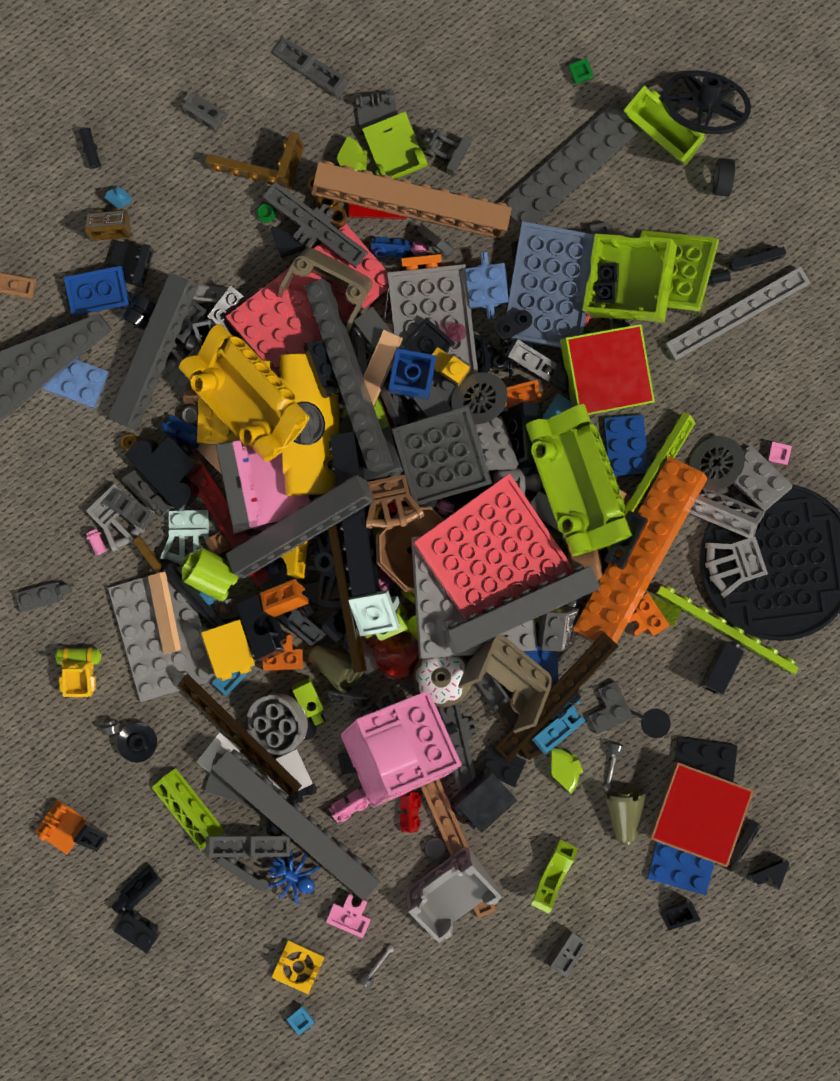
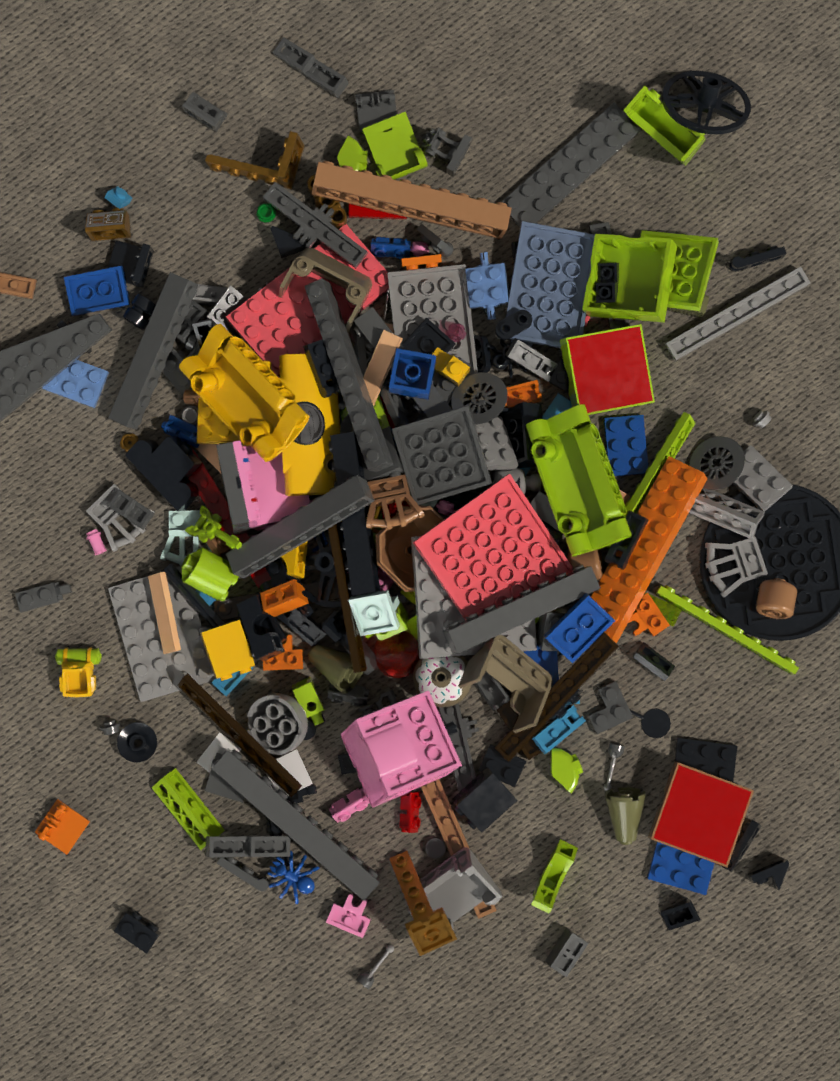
(89, 835): black slope -> none
(90, 148): black pin -> none
(137, 890): black hinge -> none
(146, 492): dark grey hinge -> none
(148, 554): pearl gold tile -> none
(211, 529): none -> lime piece
(280, 976): yellow piece -> none
(300, 1020): dark azure plate -> none
(429, 928): none -> pearl gold bracket
(579, 628): none -> blue plate
(581, 71): green plate -> none
(654, 661): none -> black plate
(719, 277): black pin -> none
(722, 667): black brick -> none
(724, 177): black tyre -> none
(761, 419): none -> light grey plate
(776, 599): none -> medium nougat head
(779, 453): bright pink plate -> none

